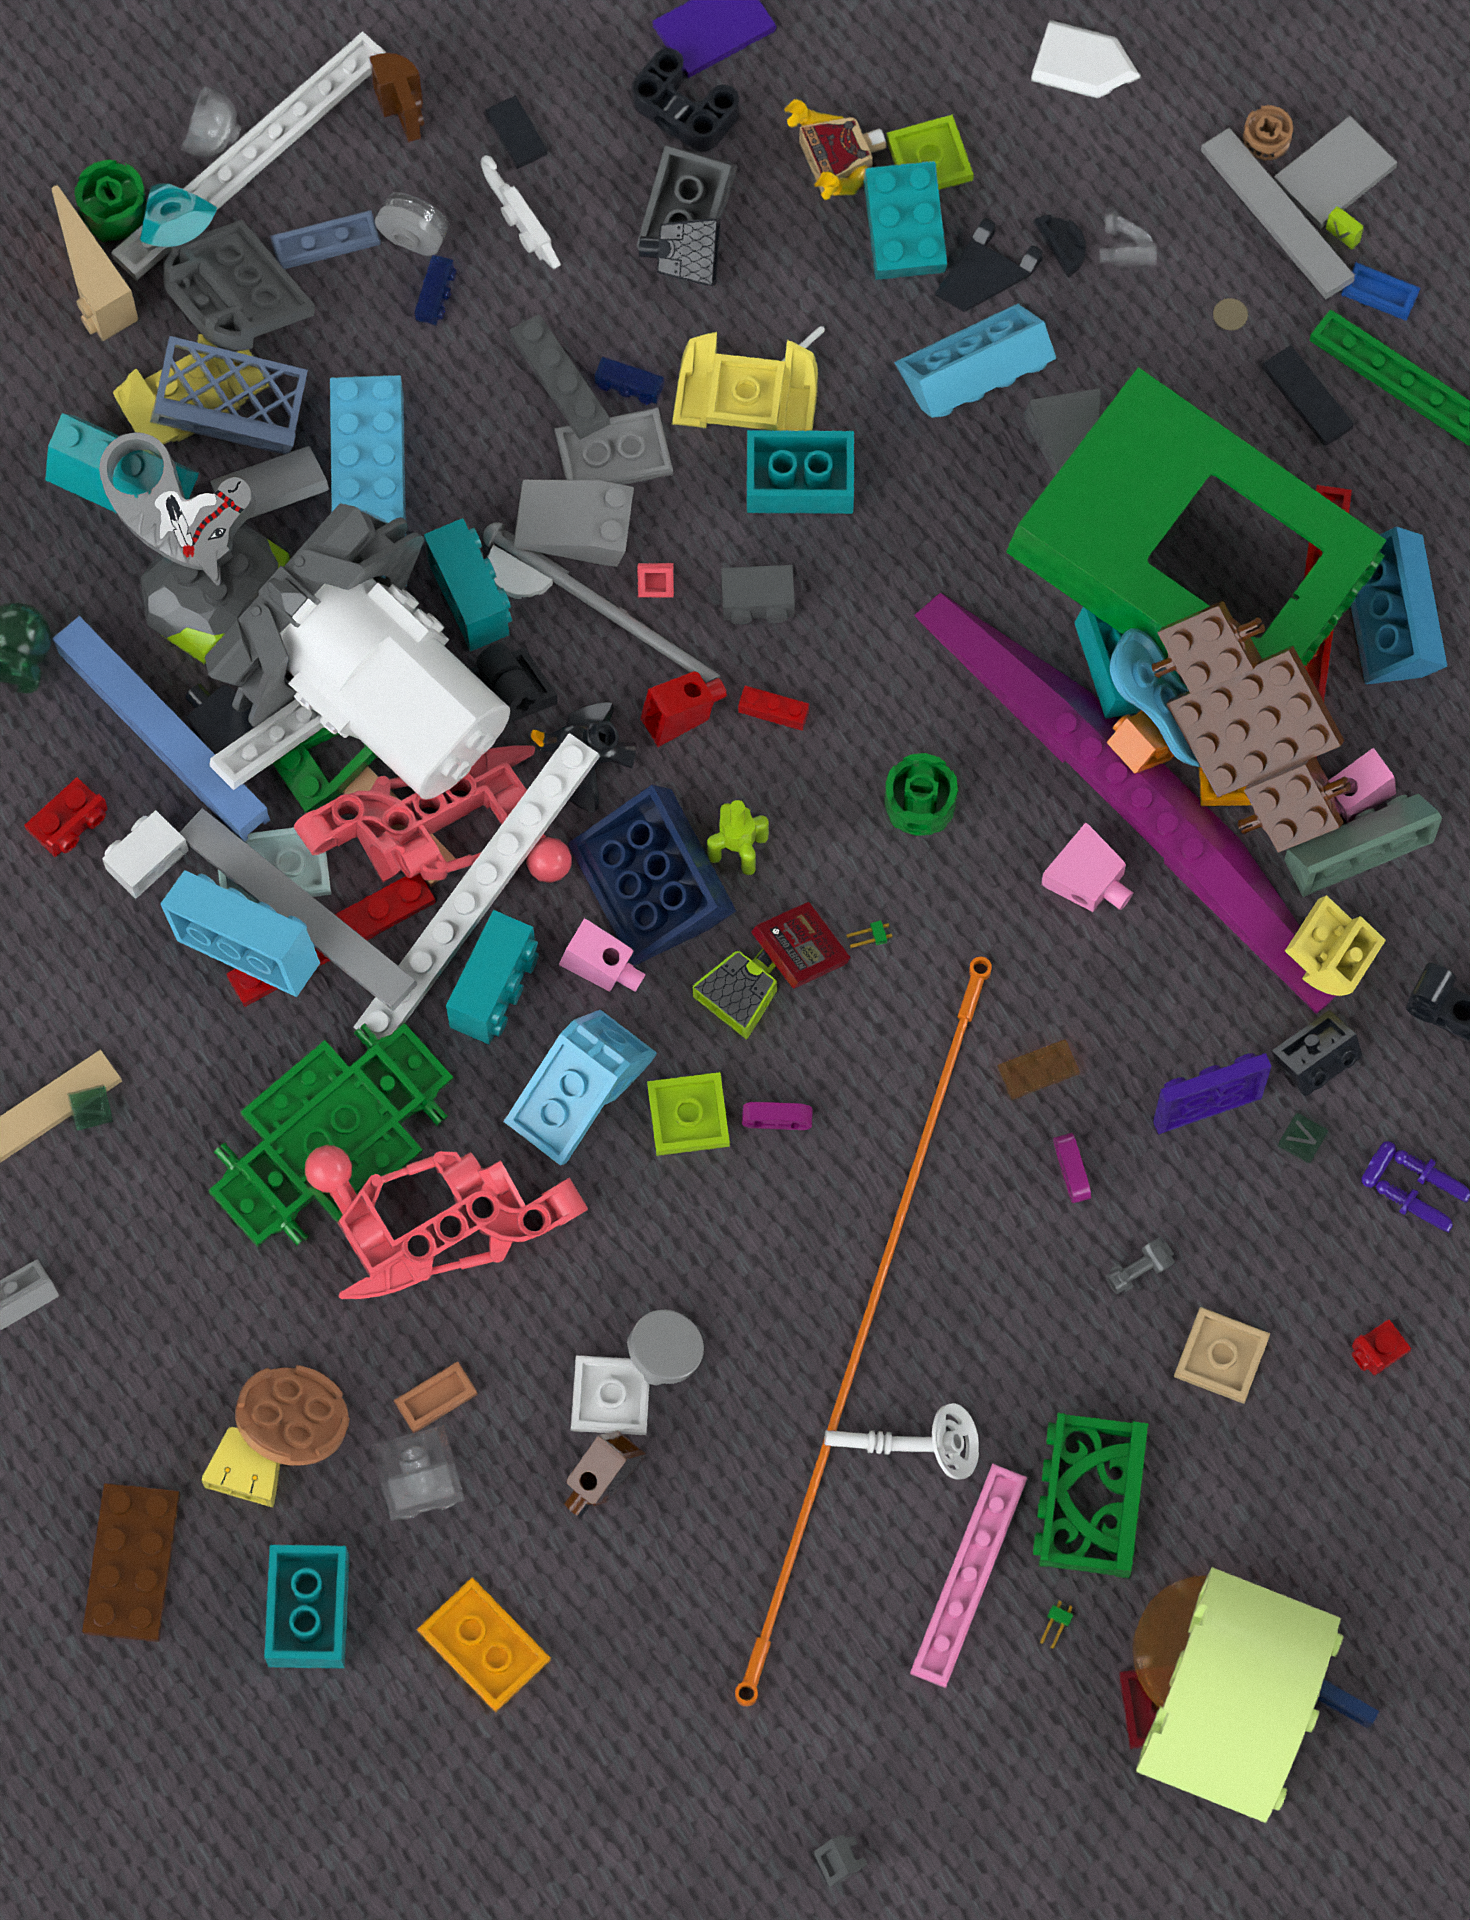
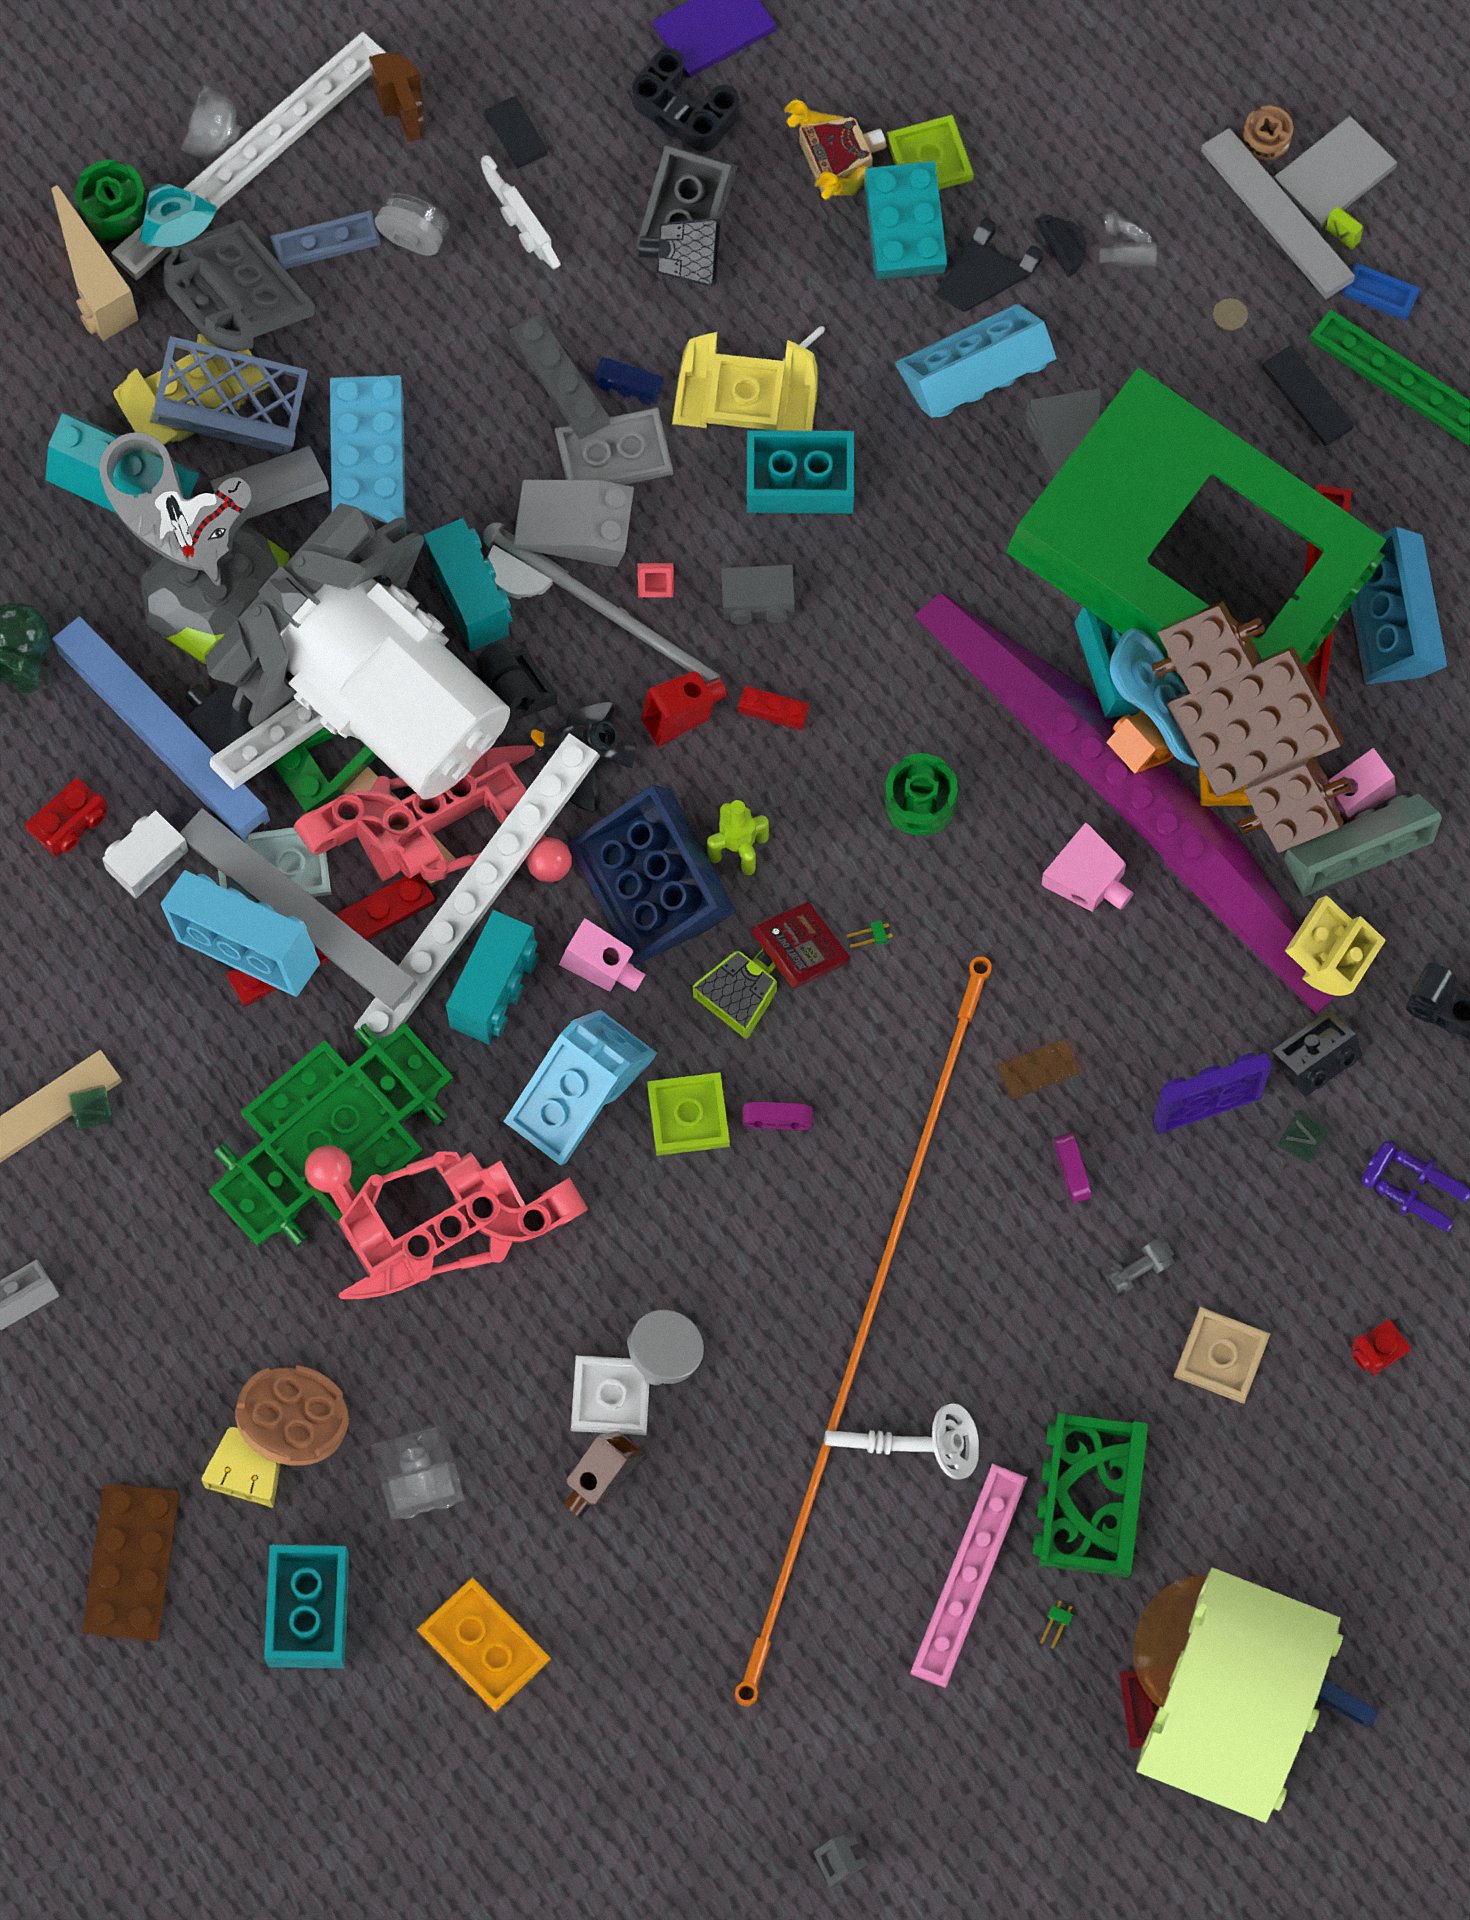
(435, 290): clear blue piece -> none
(435, 1397): nougat tile -> none
(1082, 61): white tile -> none

